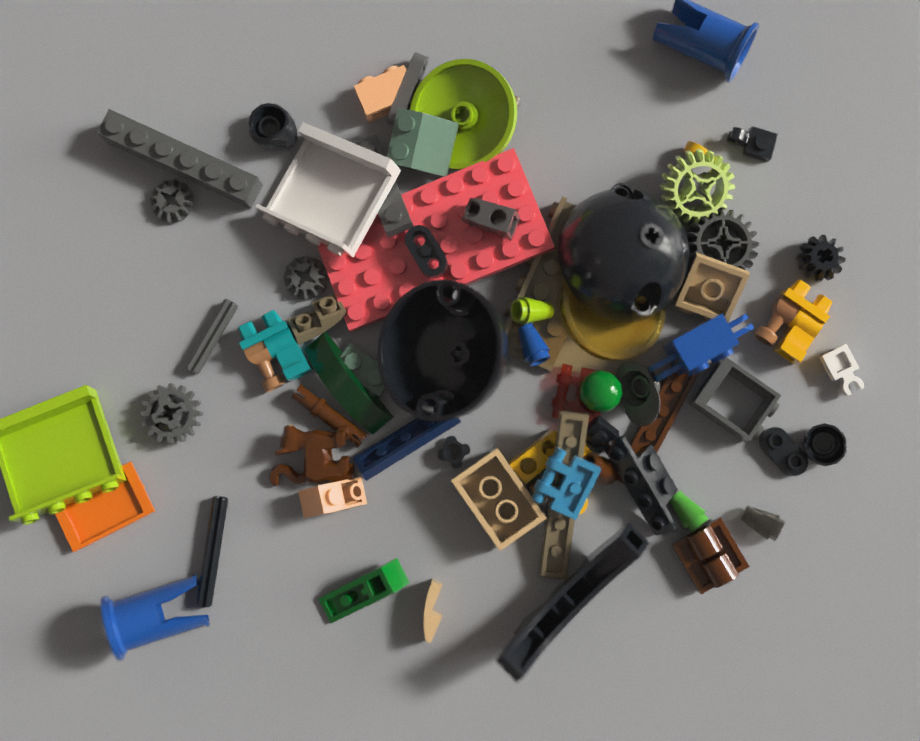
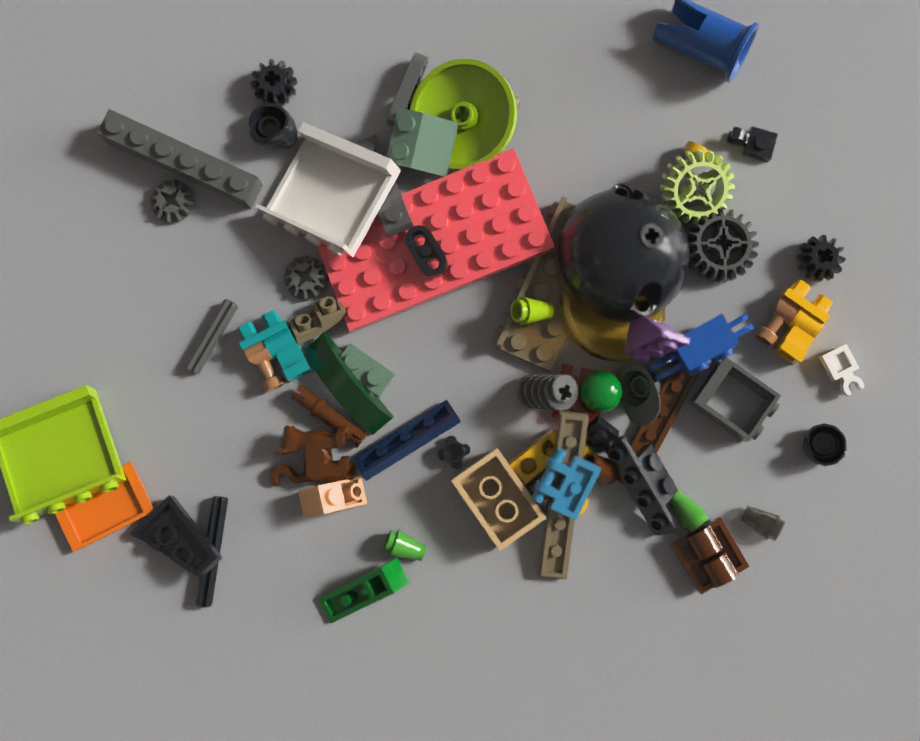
(141, 620): blue piece -> none
(176, 424): dark grey gear -> none
(178, 537): none -> black wing
(267, 75): none -> black gear
(378, 93): light nougat slope -> none
(403, 546): none -> bright green cone
(425, 348): black piece -> none
(431, 616): tan slope -> none
(491, 217): dark grey leg -> none
(533, 346): blue cone -> none
(547, 391): none -> dark grey piece
(569, 599): black arch -> none
(651, 339): none -> medium lavender slope
(711, 288): tan plate -> none
(783, 453): black plate -> none

